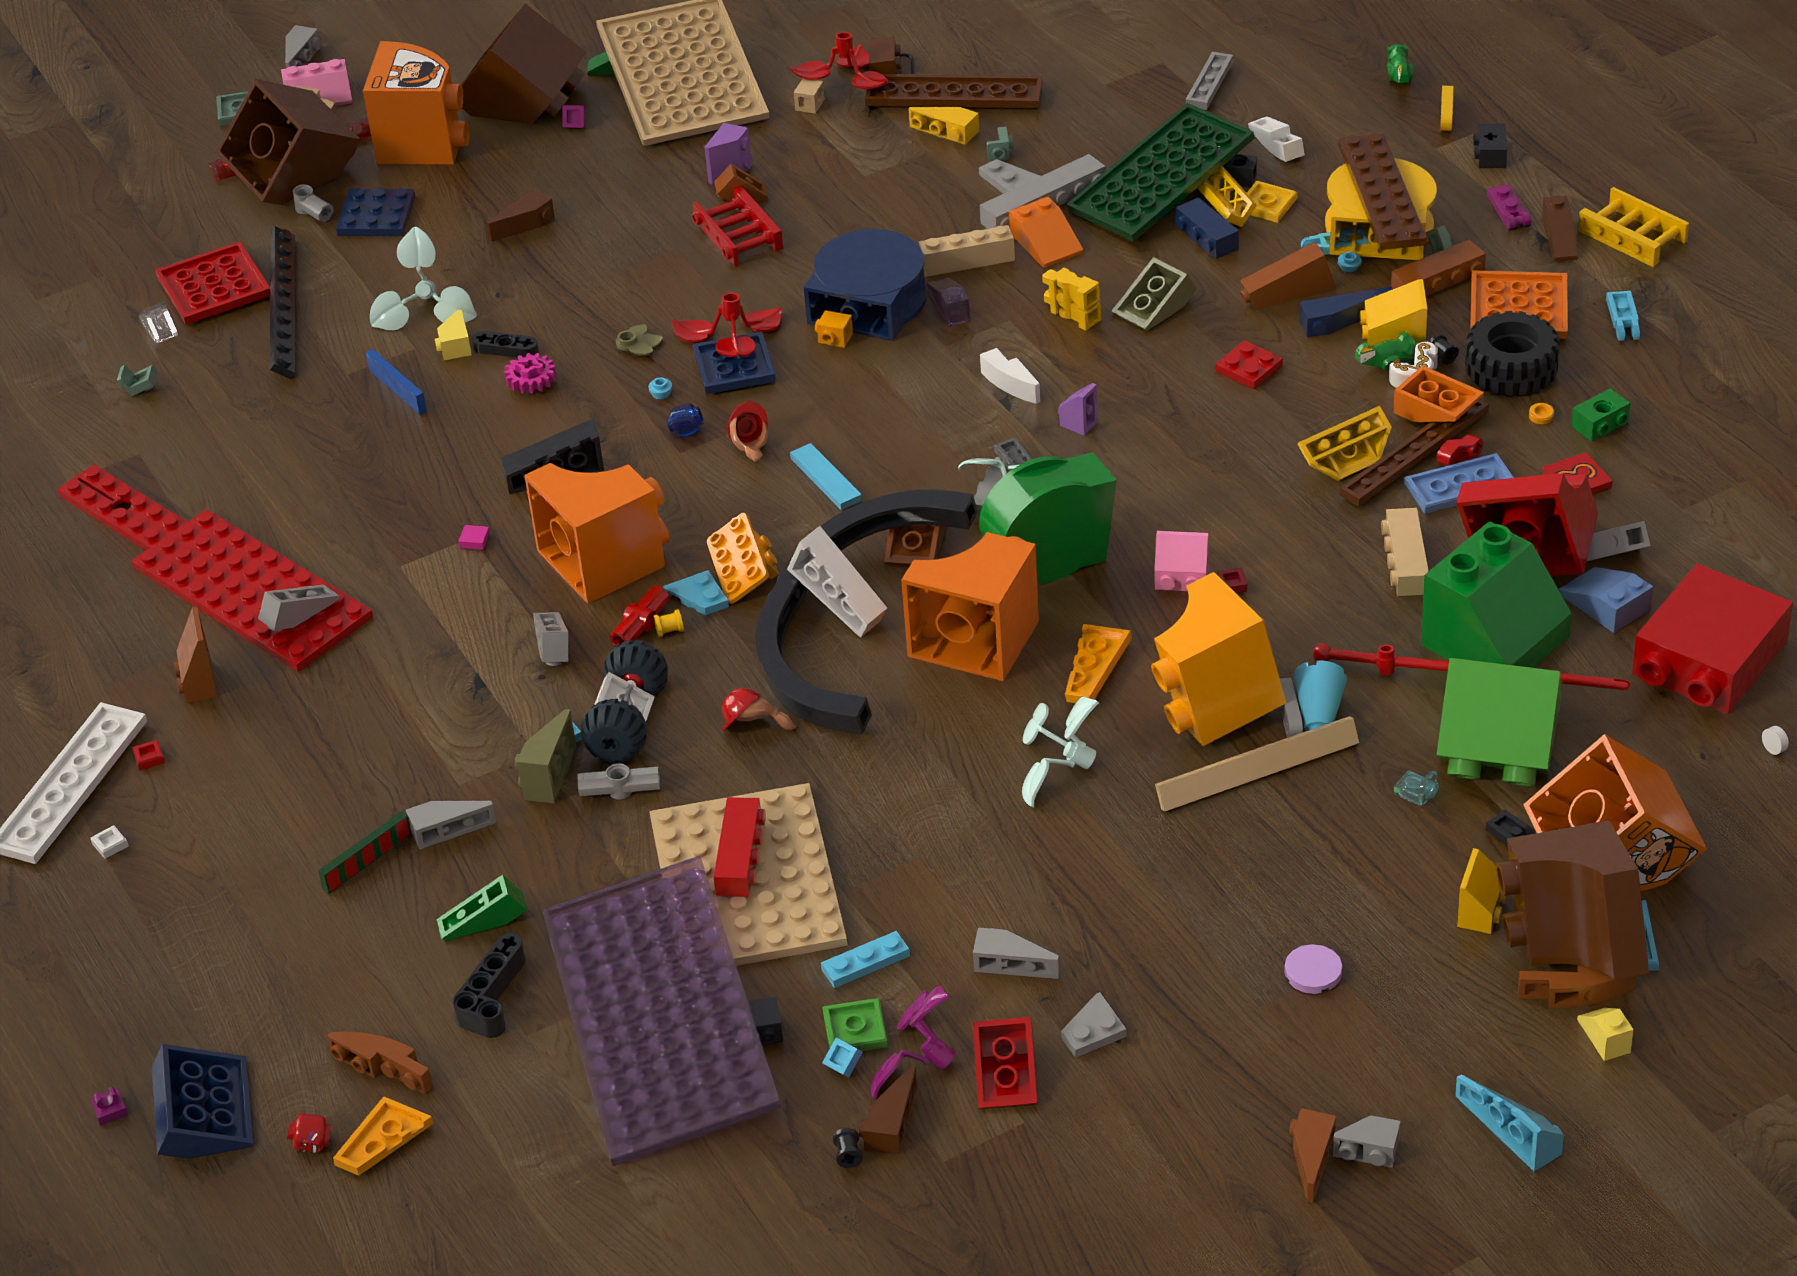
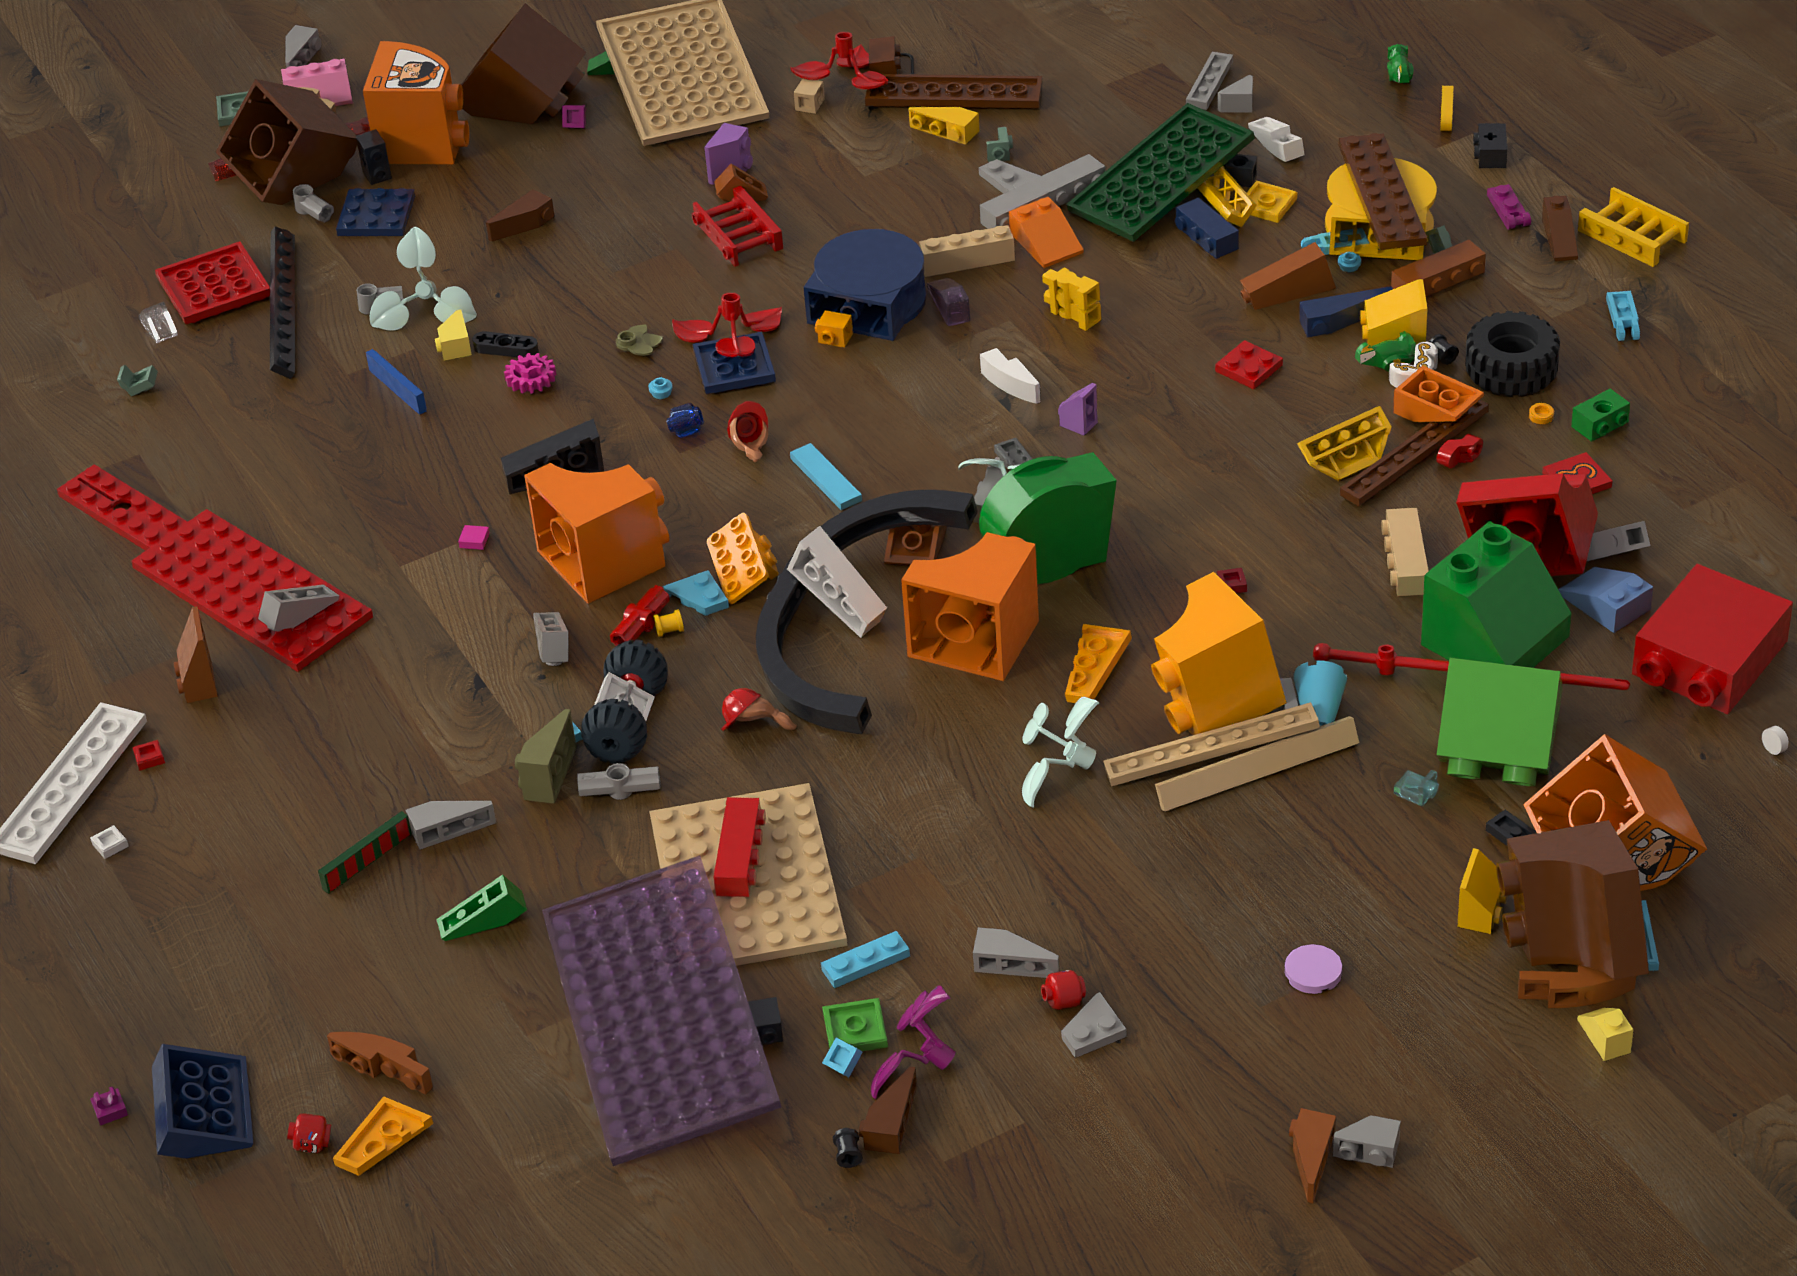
(368, 293): none -> light grey piece
(373, 157): none -> black brick
(476, 1001): black beam -> none
(1005, 1063): red slope -> none
(1063, 989): none -> red head
(1155, 295): olive slope -> none
(1180, 559): bright pink slope -> none
(1211, 744): none -> tan plate
(1237, 96): none -> light grey slope
(1441, 486): medium blue tile -> none
(1518, 1127): medium azure wedge -> none
(1527, 292): orange plate -> none

